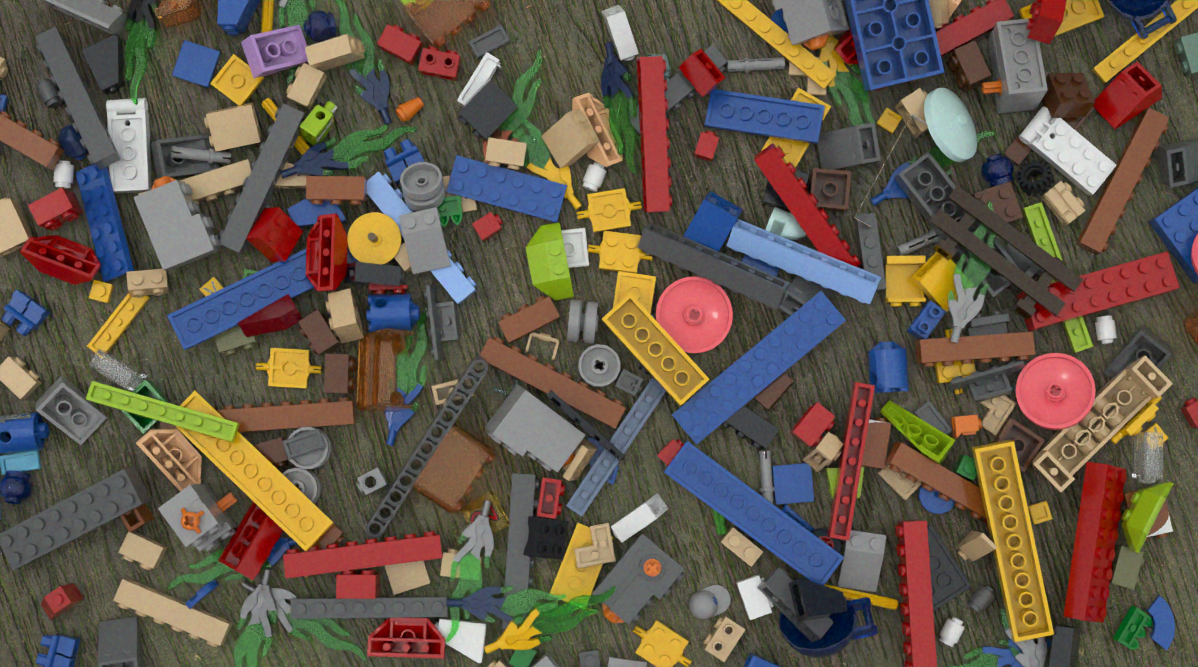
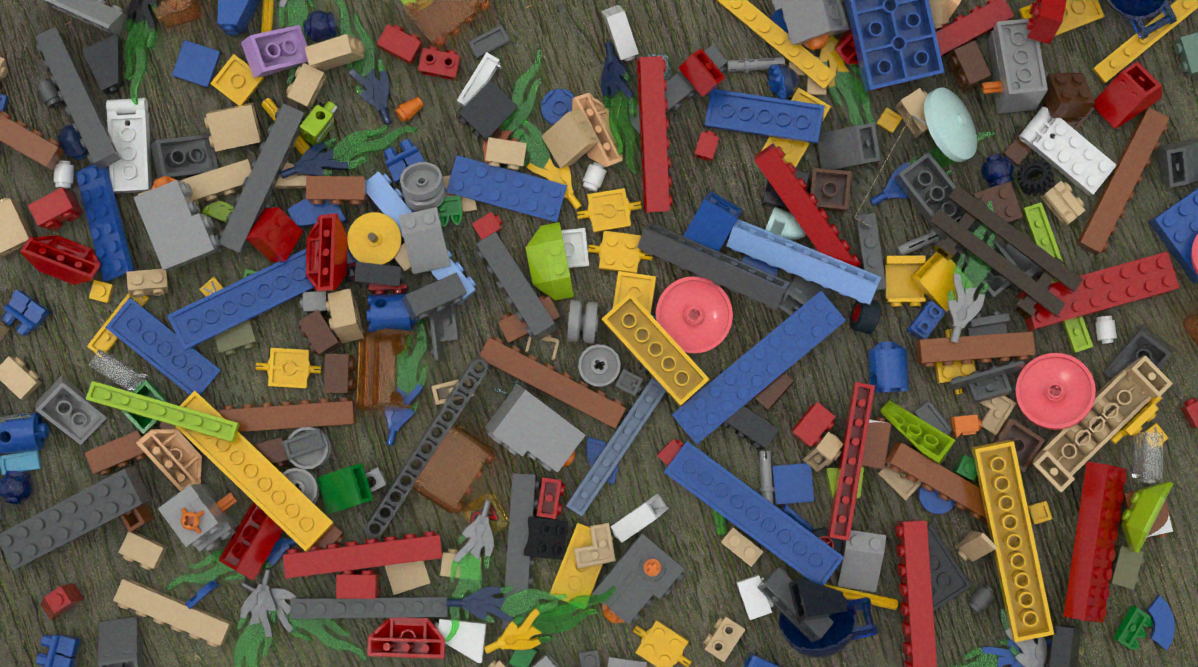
(115, 454): none -> dark orange brick
(162, 348): none -> blue plate
(201, 155): light grey pin -> none
(218, 210): none -> lime tile
(272, 318): dark red slope -> none
(314, 300): none -> light grey brick
(344, 488): none -> green brick
(434, 297): none -> dark grey brick
(517, 287): none -> dark grey brick
(556, 105): none -> blue tile
(583, 455): tan bracket -> none
(585, 425): black tile -> none
(709, 602): light grey cap -> none
(783, 80): none -> hair
(865, 316): none -> black wheel
(951, 631): white brick -> none

